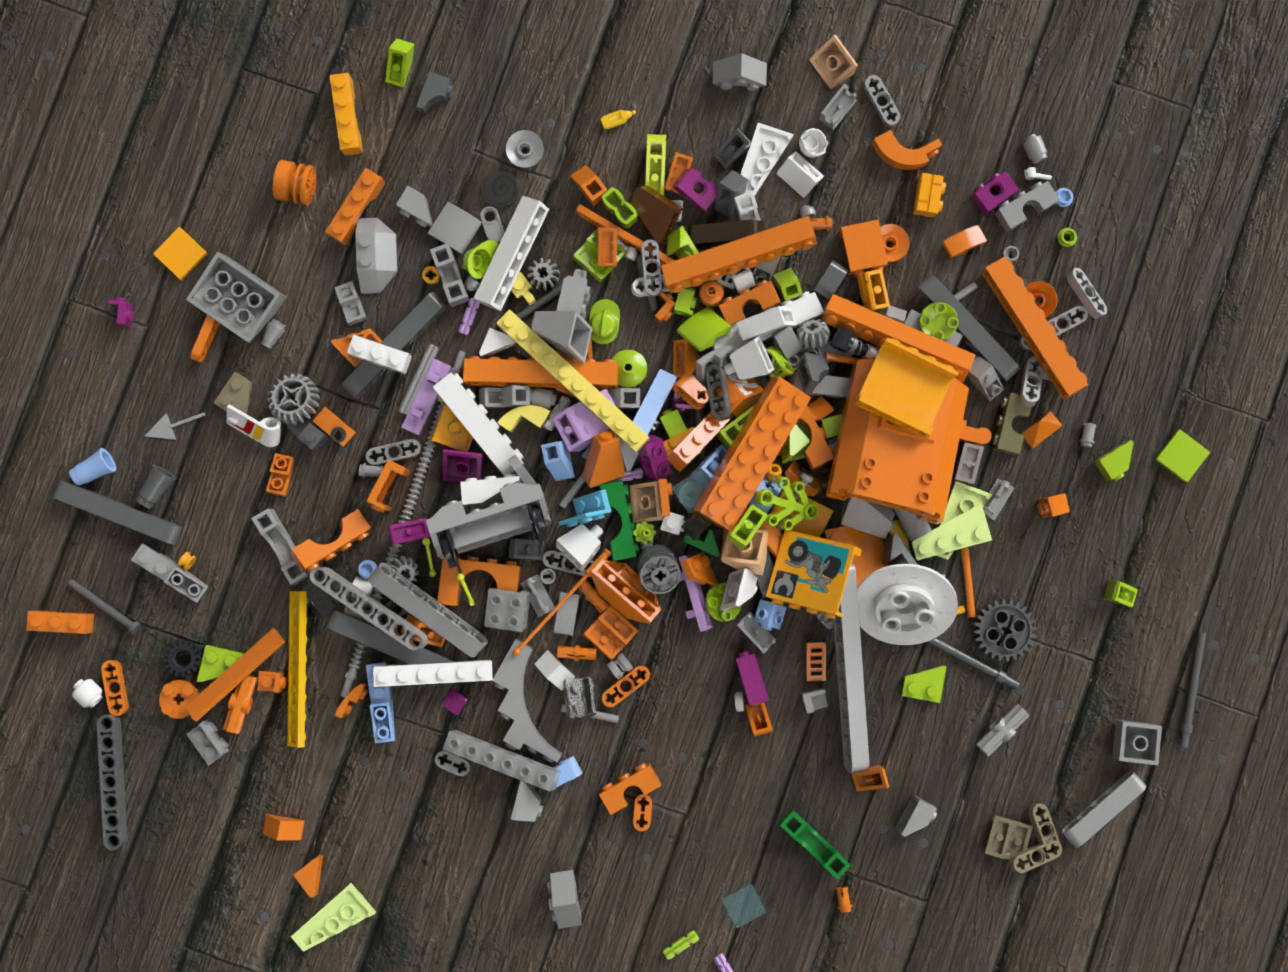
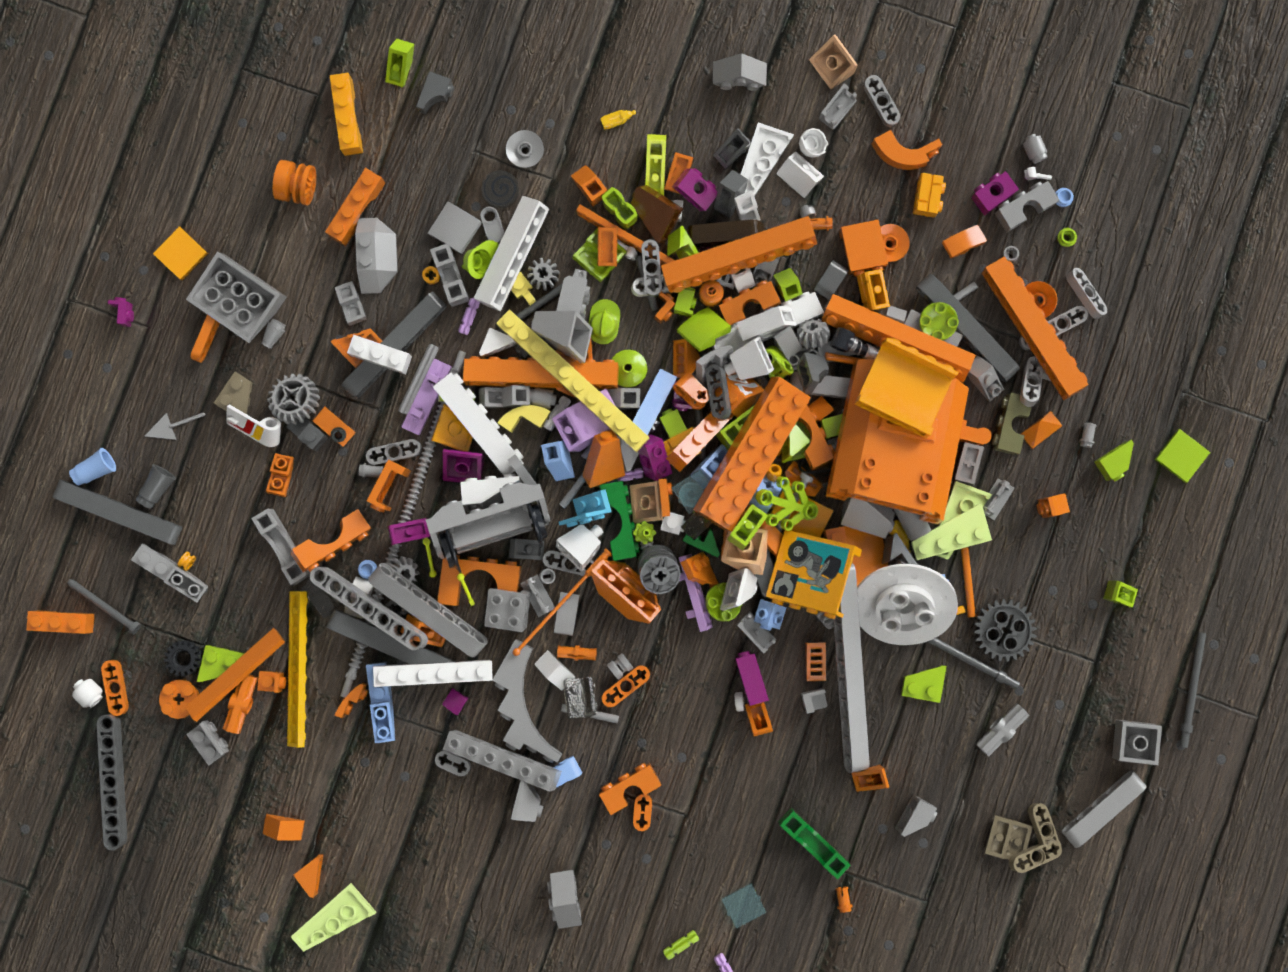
(415, 205): light grey slope -> none
(471, 283): light grey hinge -> none
(593, 596): orange pin -> none
(610, 632): orange slope -> none

